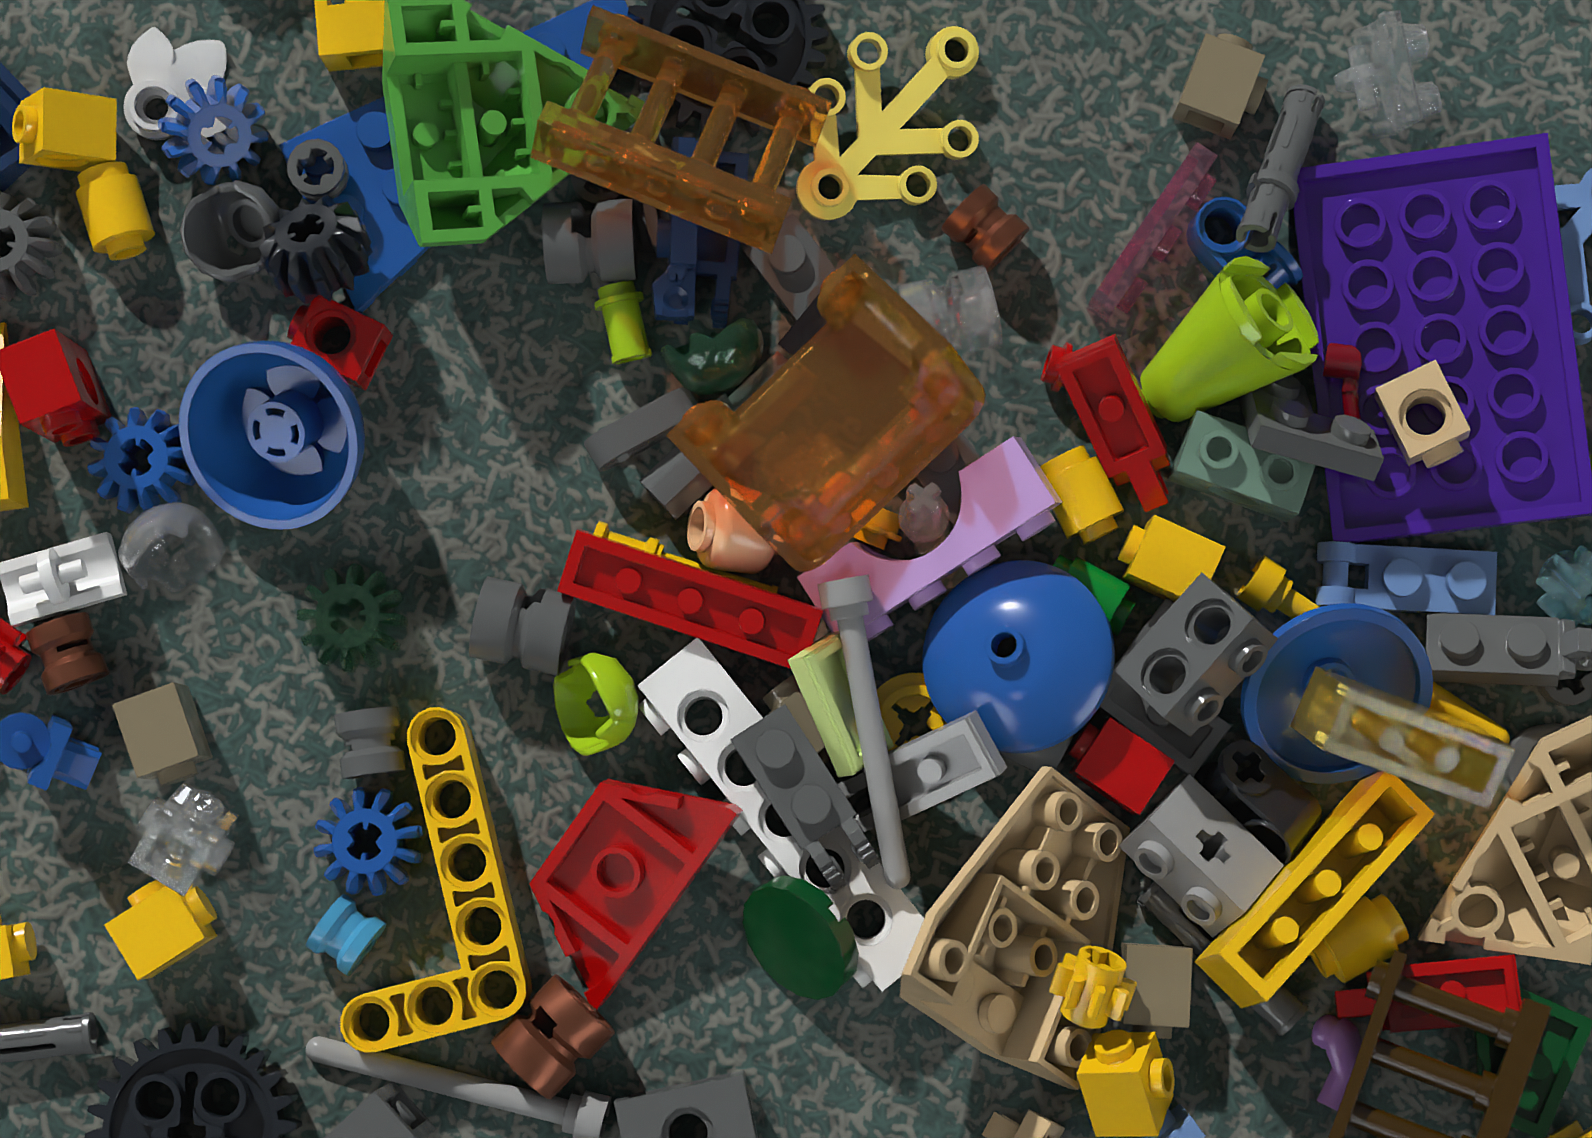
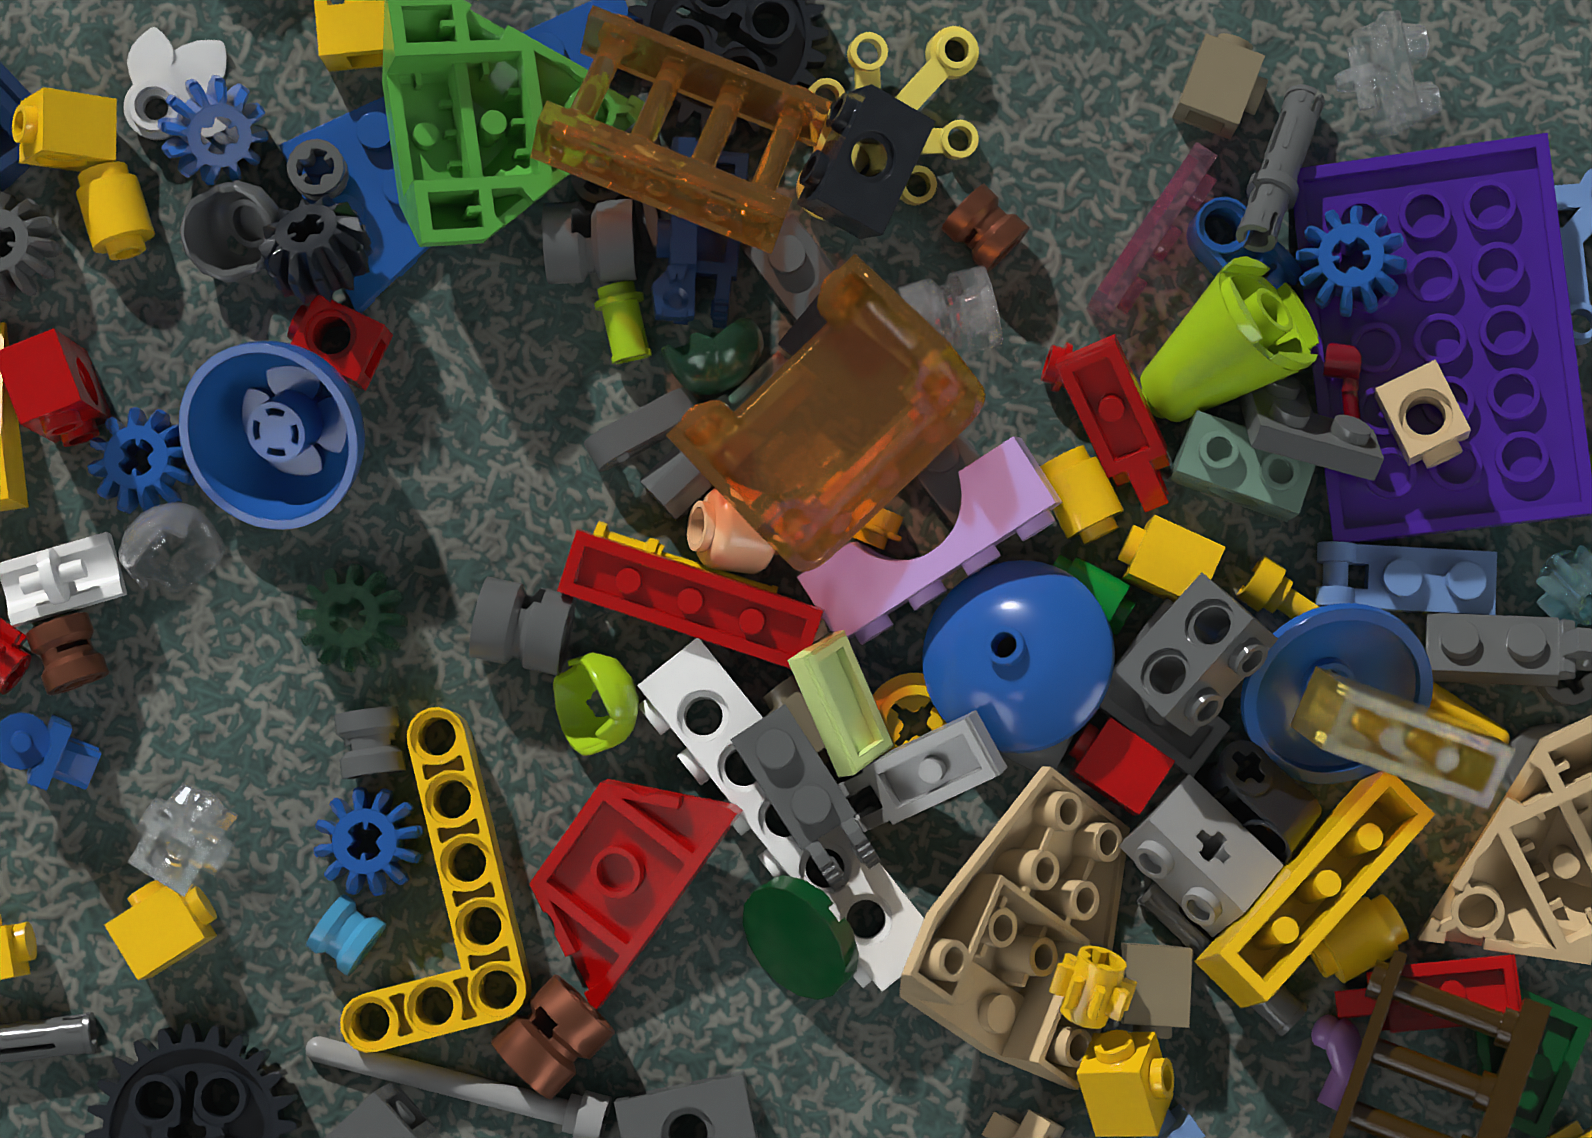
(163, 733): dark tan brick -> none
(847, 605): light grey piece -> none
(893, 140): none -> black brick
(924, 517): clear axle -> none
(1348, 239): none -> blue gear

